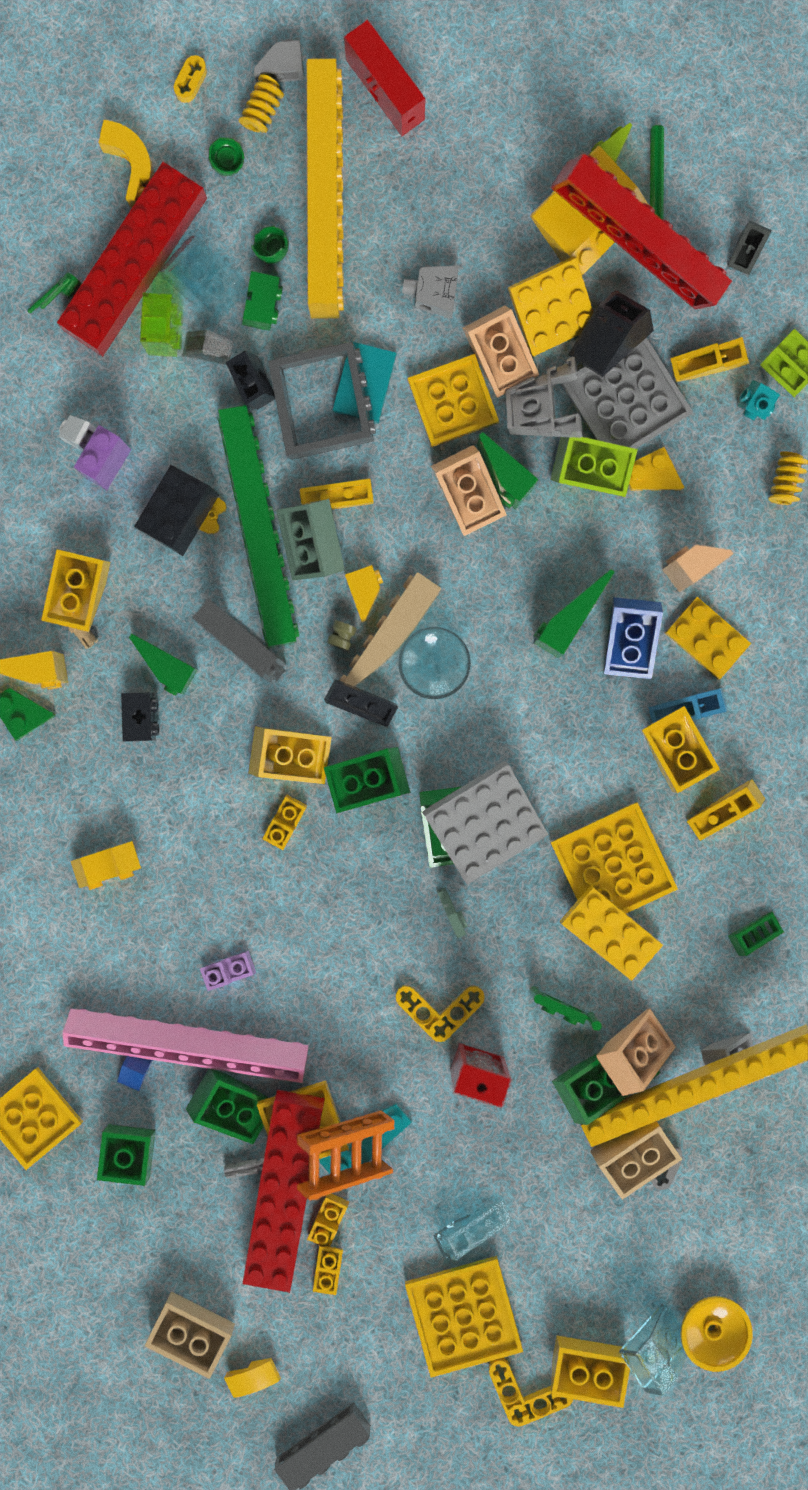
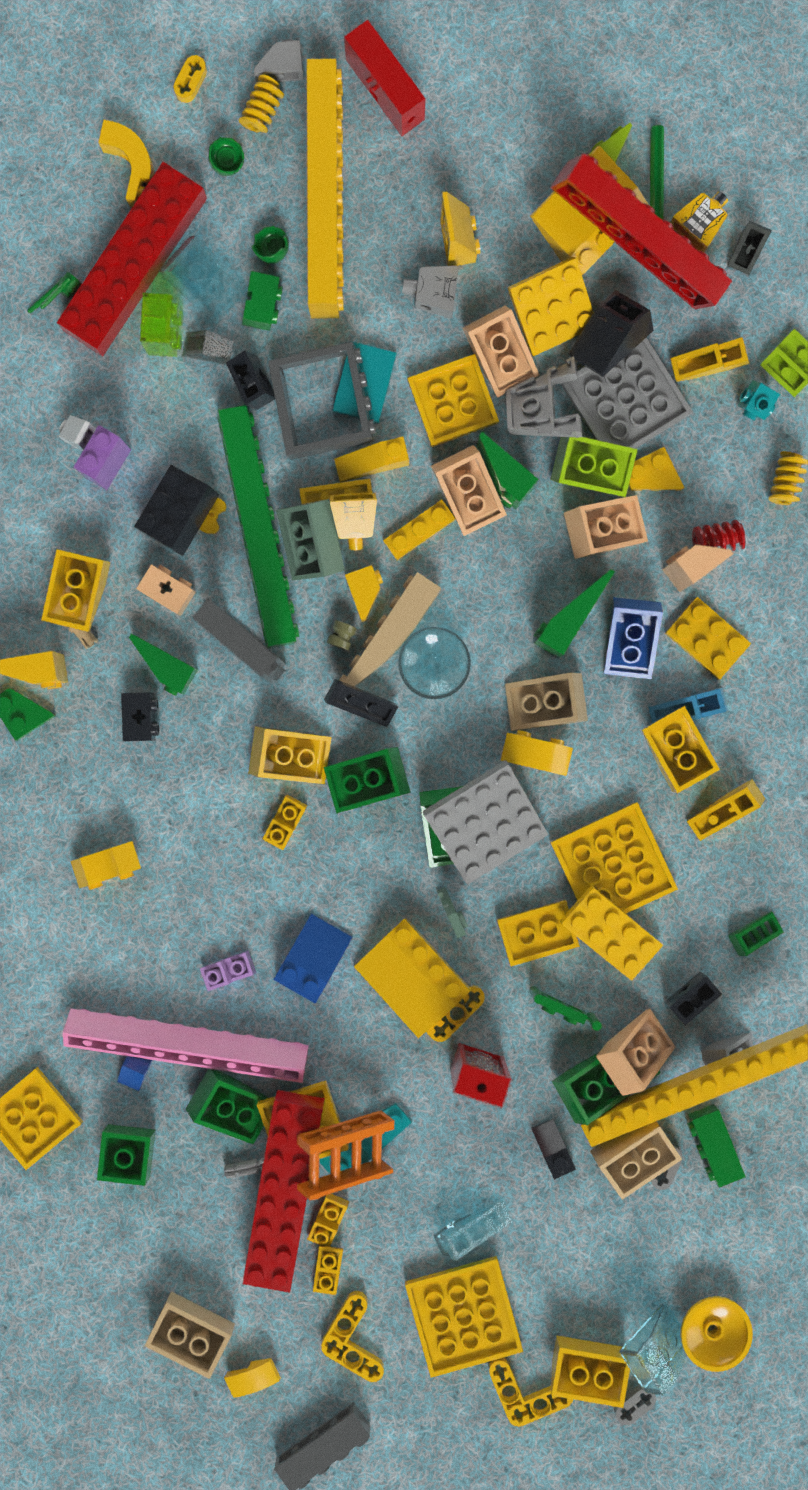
(152, 587): none -> light nougat brick
(313, 958): none -> blue slope
(342, 1337): none -> yellow beam
(354, 517): none -> yellow torso
(373, 459): none -> yellow slope
(412, 977): none -> yellow slope
(419, 530): none -> yellow plate
(457, 231): none -> yellow slope
(536, 753): none -> yellow brick
(536, 933): none -> yellow plate
(546, 701): none -> tan slope
(553, 1149): none -> black slope
(605, 526): none -> light nougat slope
(635, 1405): none -> light grey beam
(693, 998): none -> black brick
(701, 219): none -> torso
(715, 1146): none -> green brick
(719, 535): none -> red piece

